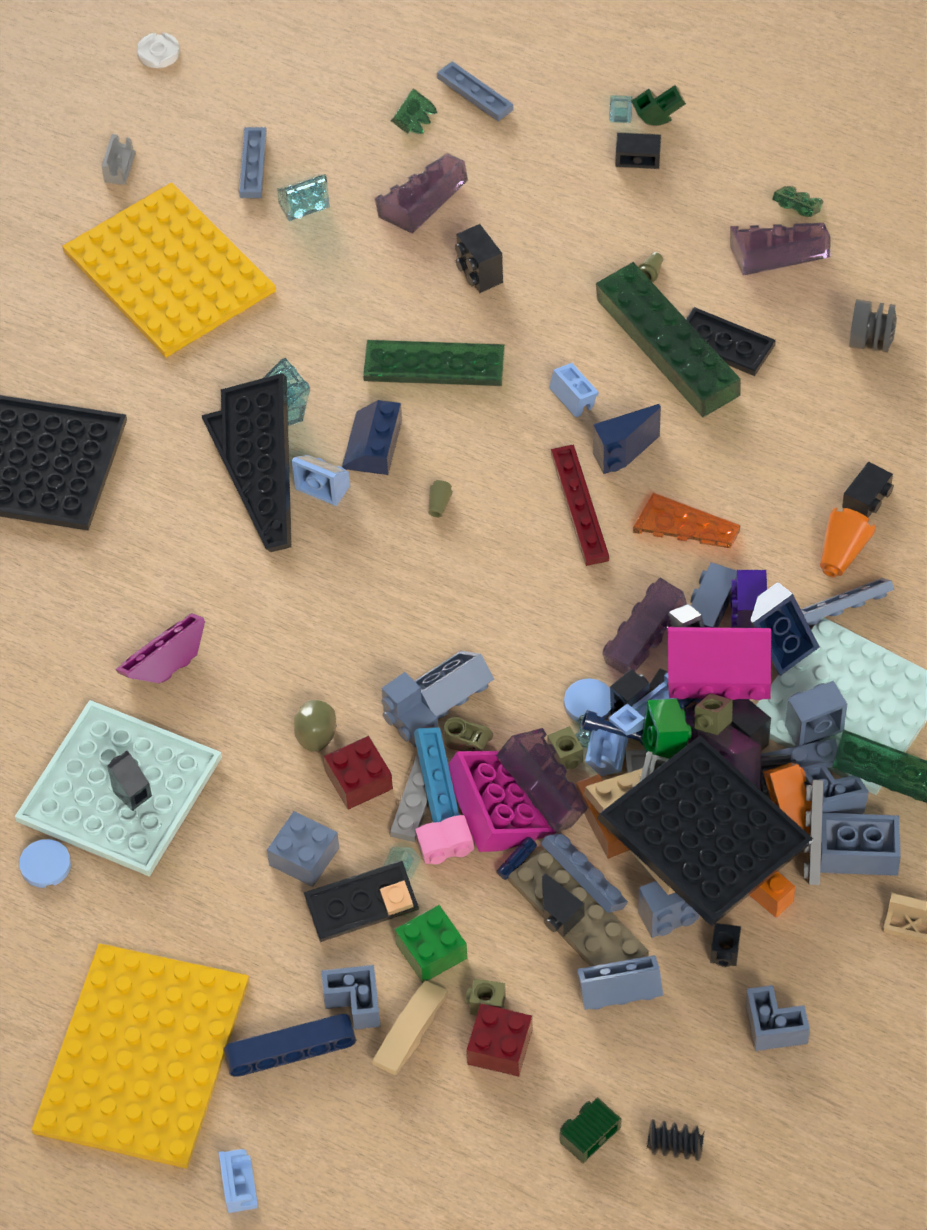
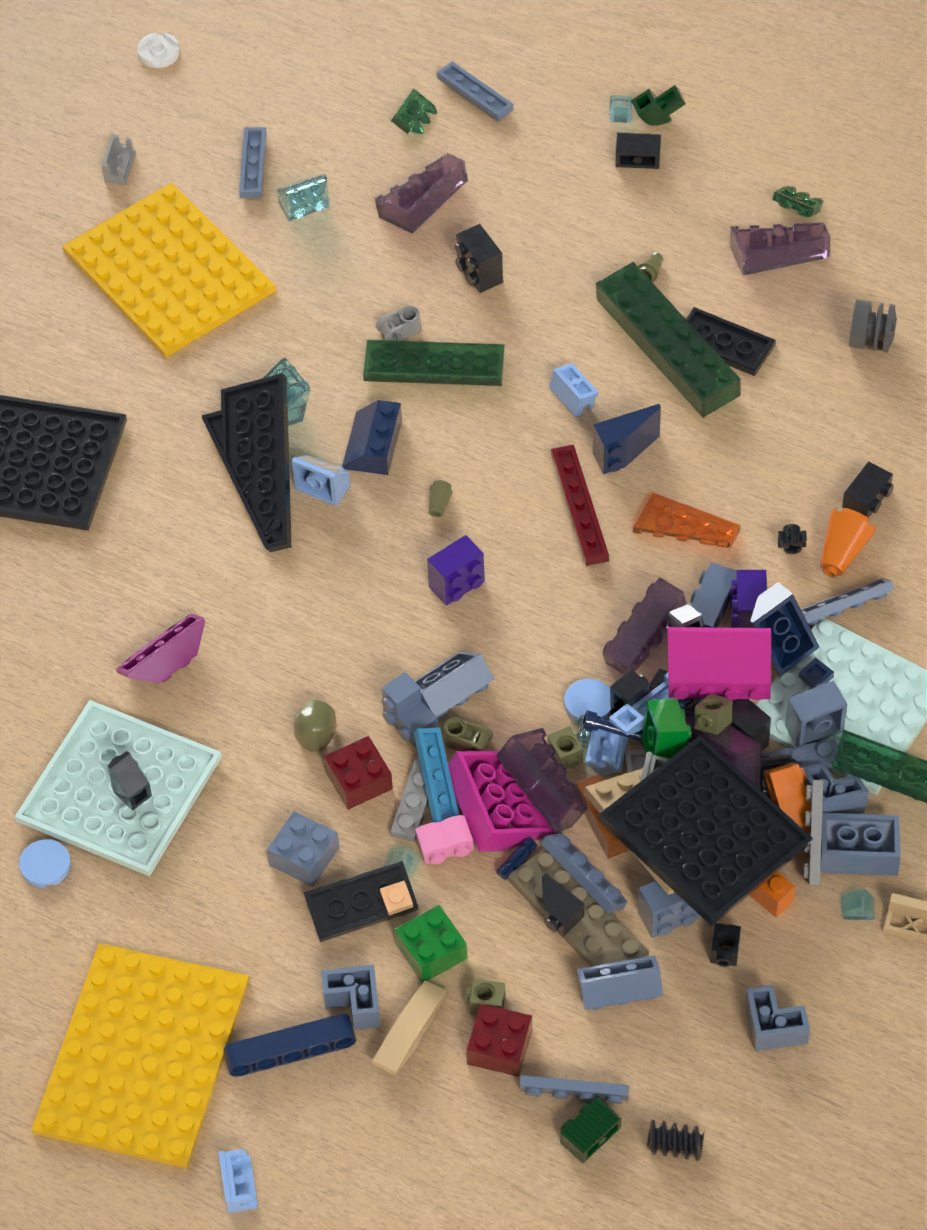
(400, 324): none -> light grey piece
(456, 570): none -> dark purple brick
(585, 1090): none -> sand blue plate
(792, 538): none -> black gear
(816, 673): none -> dark blue plate
(858, 906): none -> clear light blue slope

